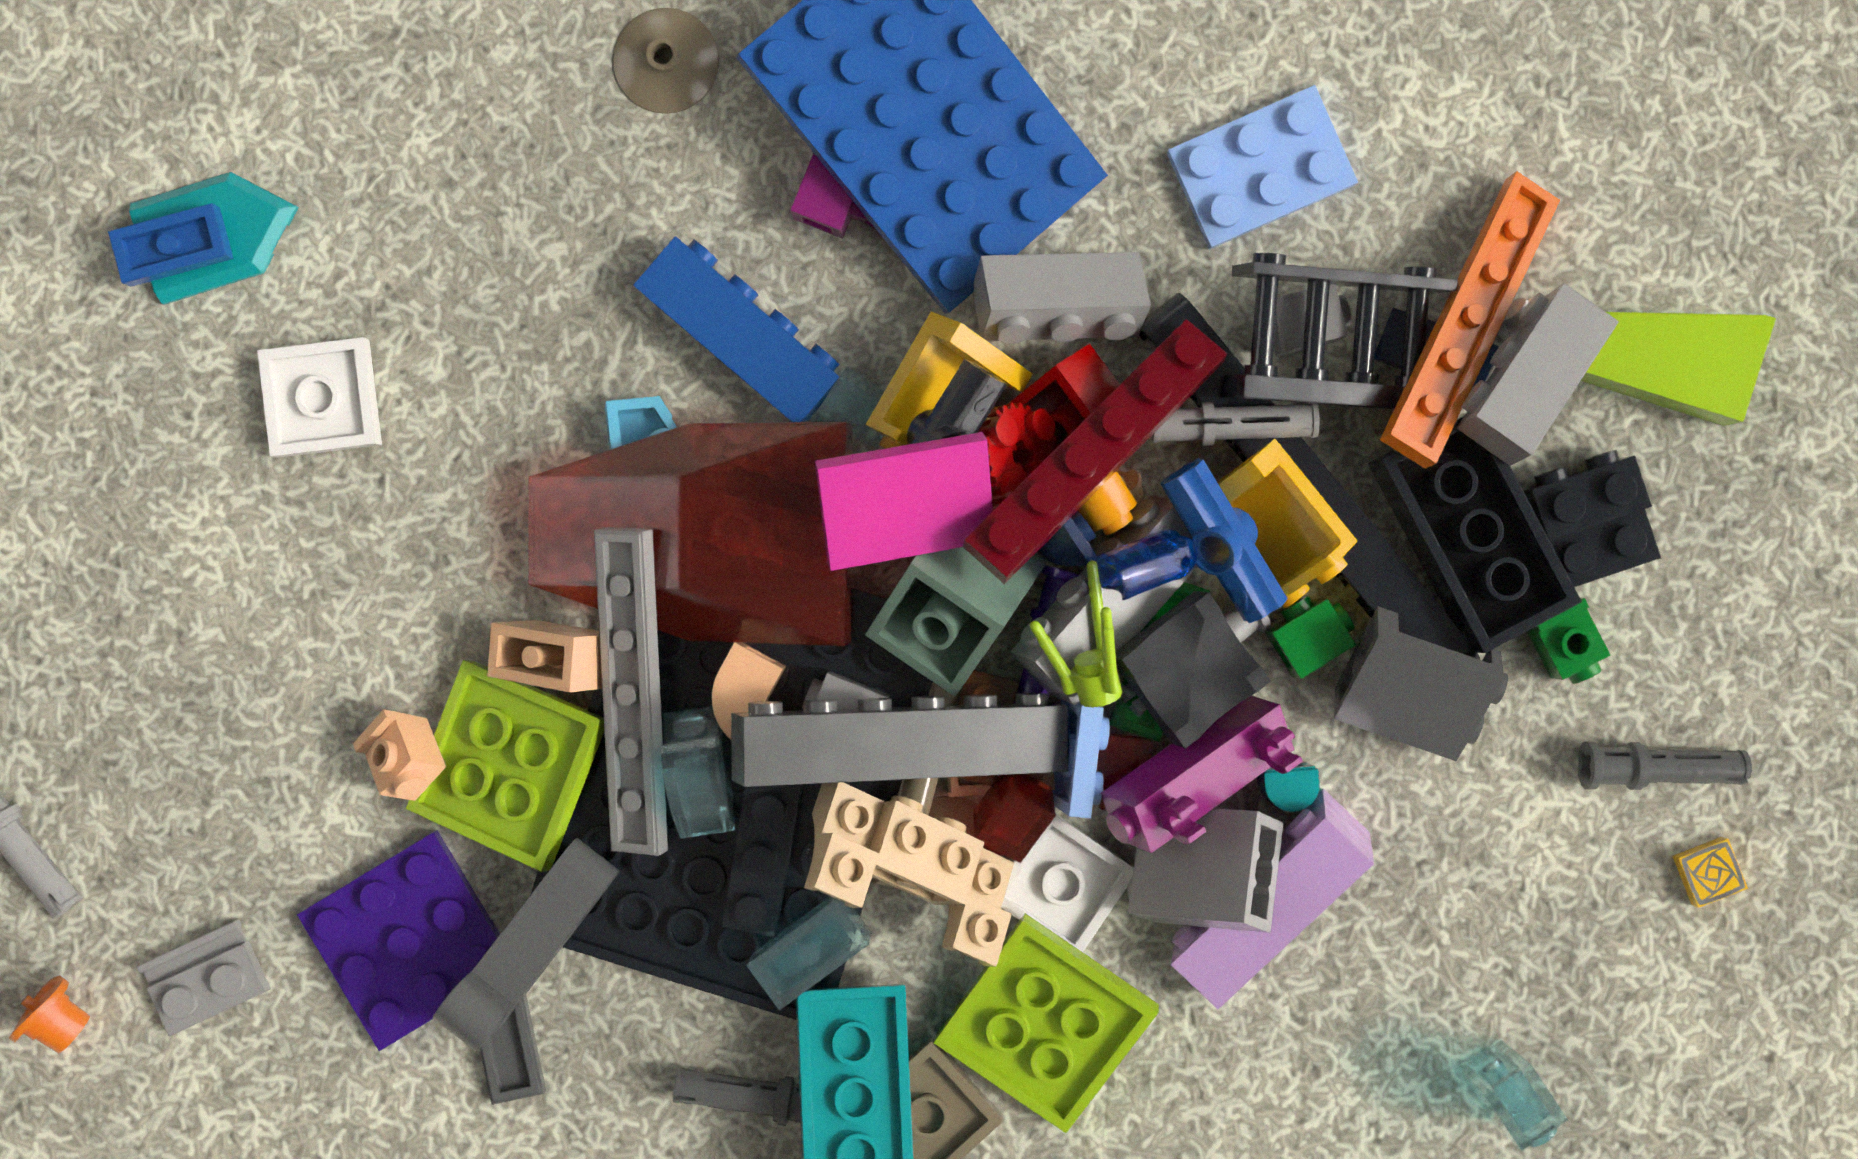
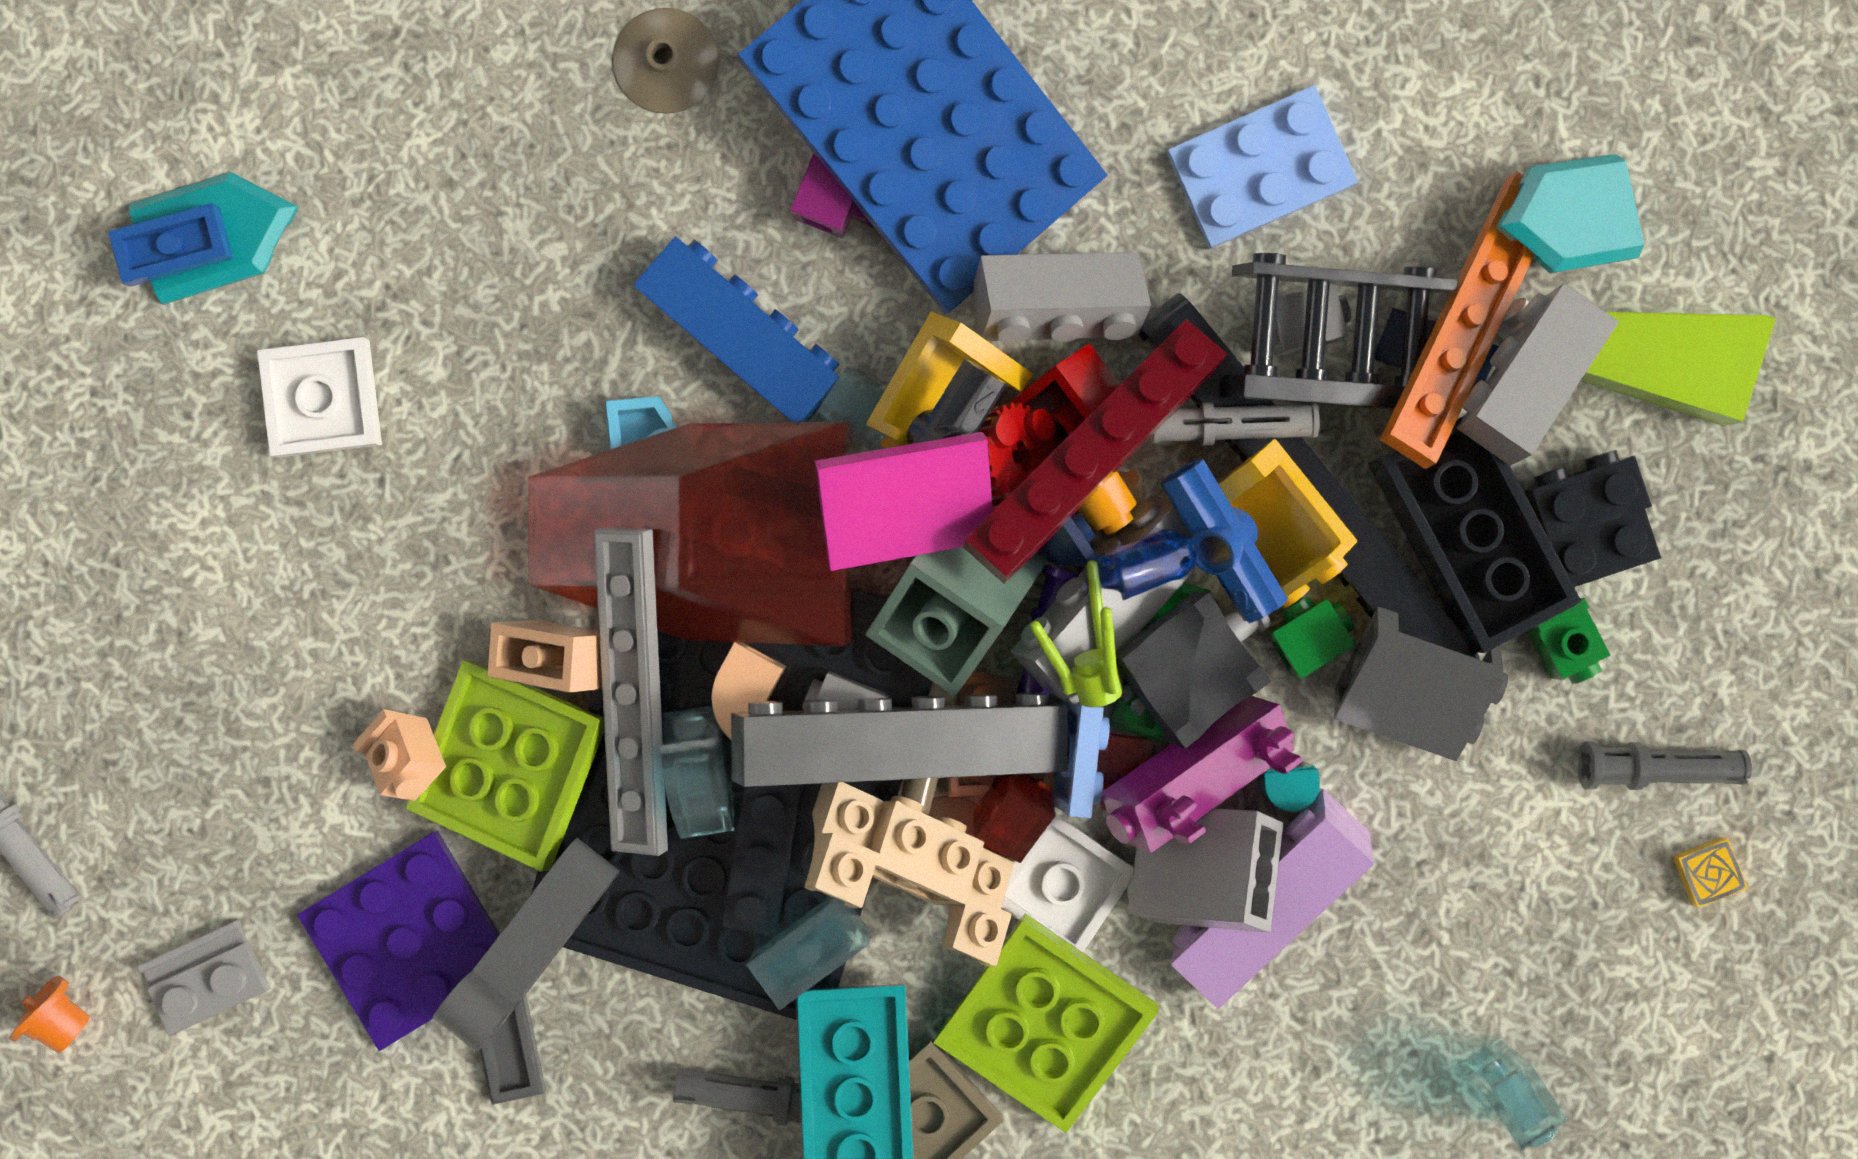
(1576, 214): none -> tile

